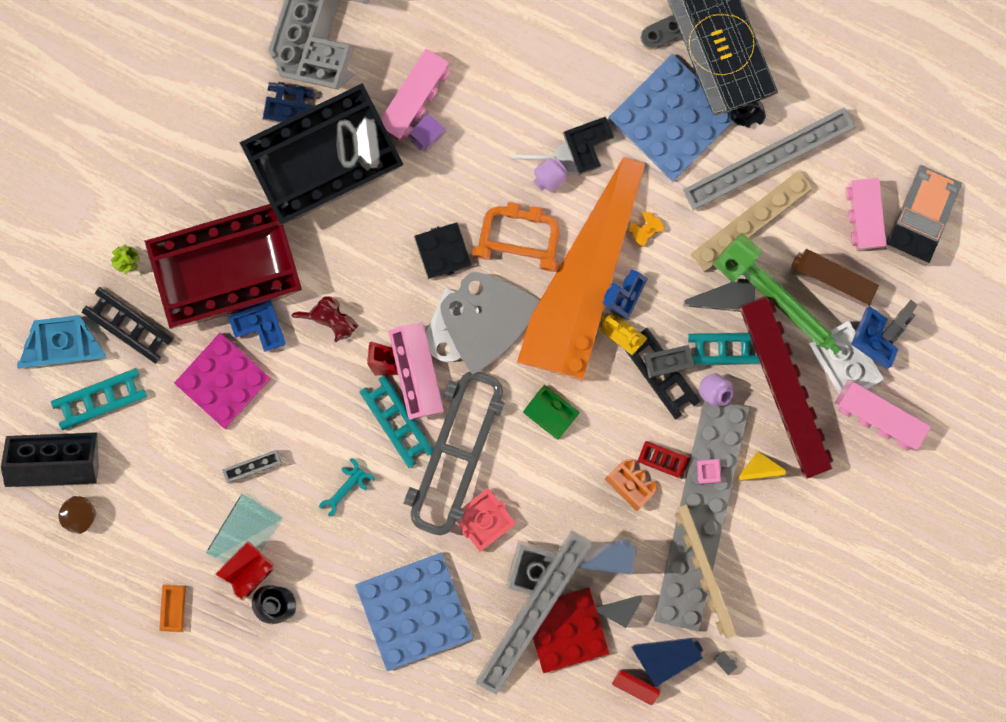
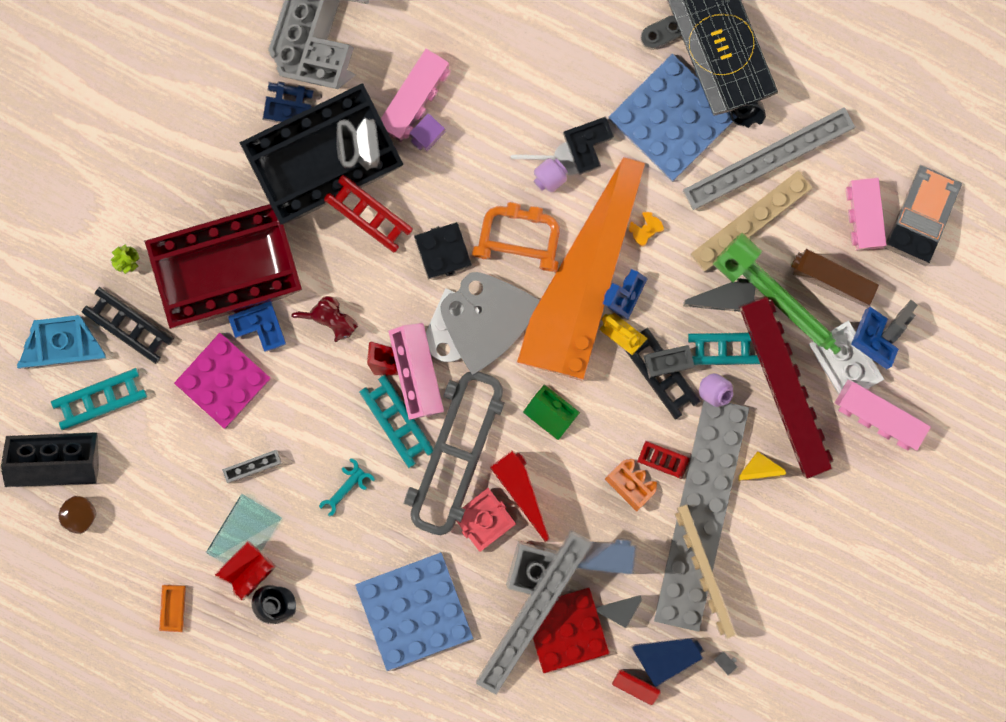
(354, 215): none -> red bar
(515, 479): none -> red slope
(709, 471): bright pink tile -> none

